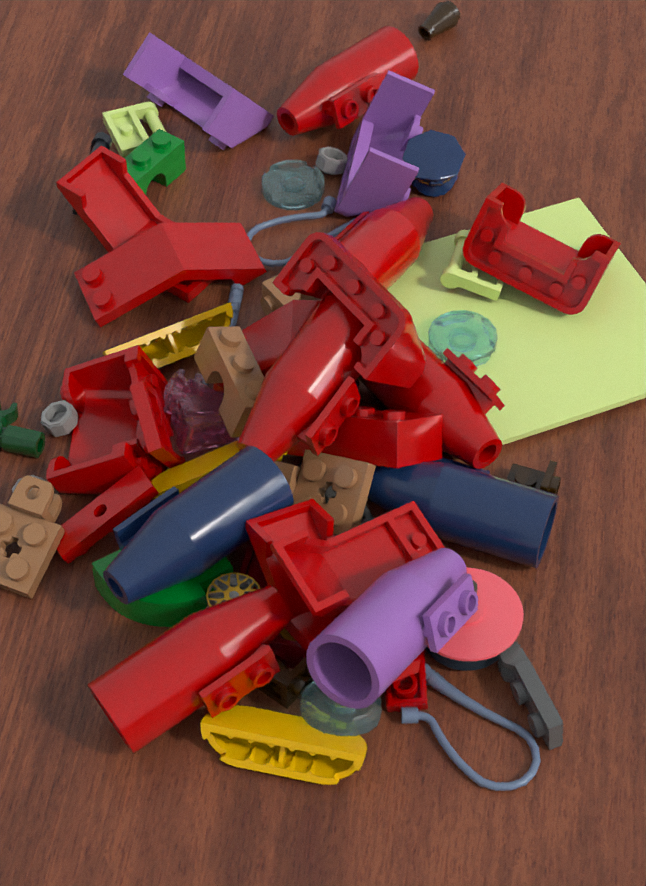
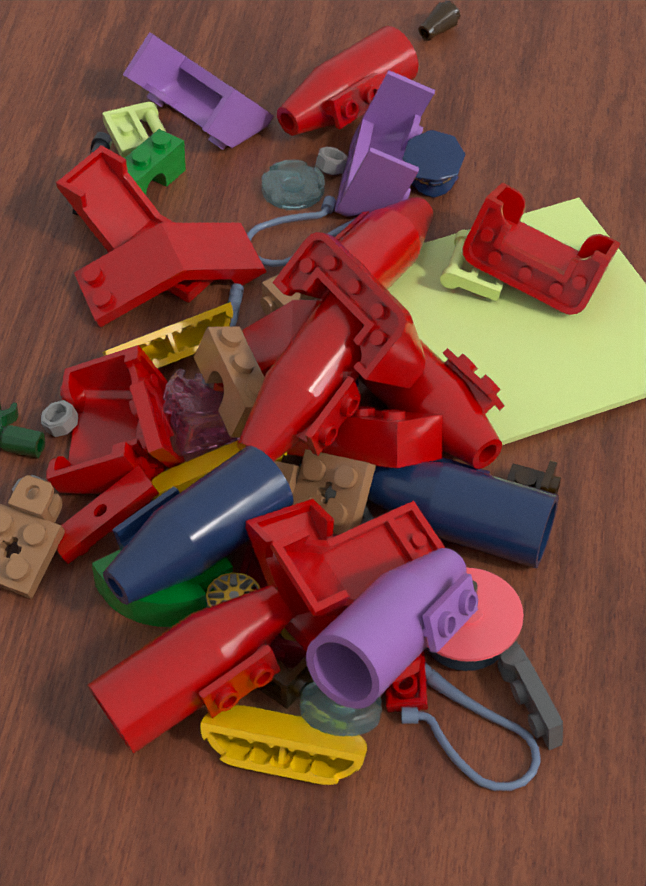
(463, 333): clear light blue tile -> none

